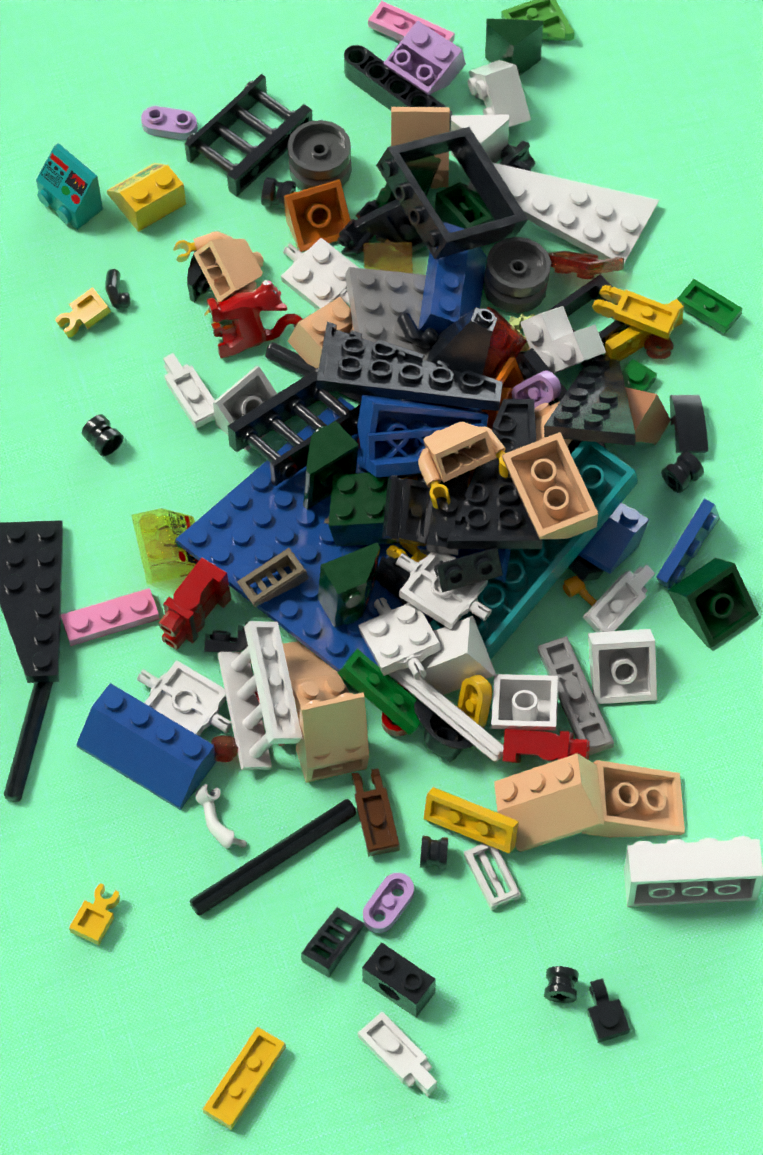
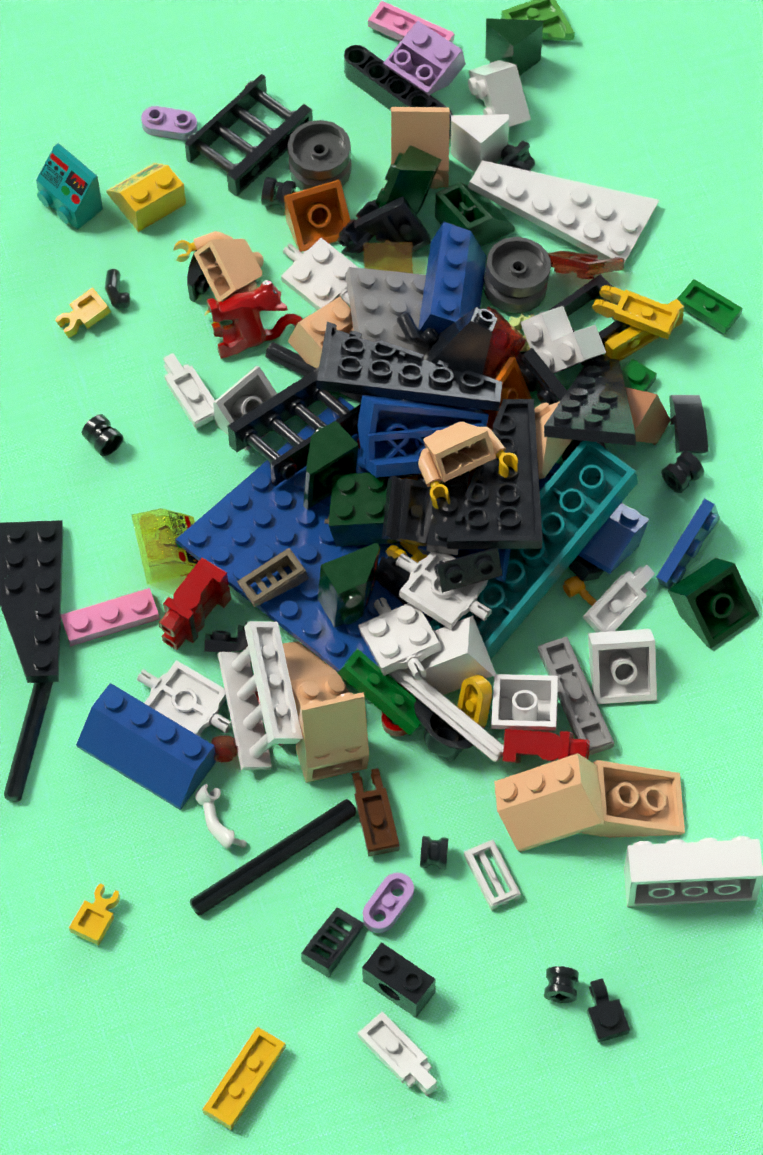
(471, 820): yellow plate -> none
(482, 174): black window -> none
(540, 387): lavender plate -> none
(551, 488): light nougat slope -> none
(654, 353): clear red plate -> none

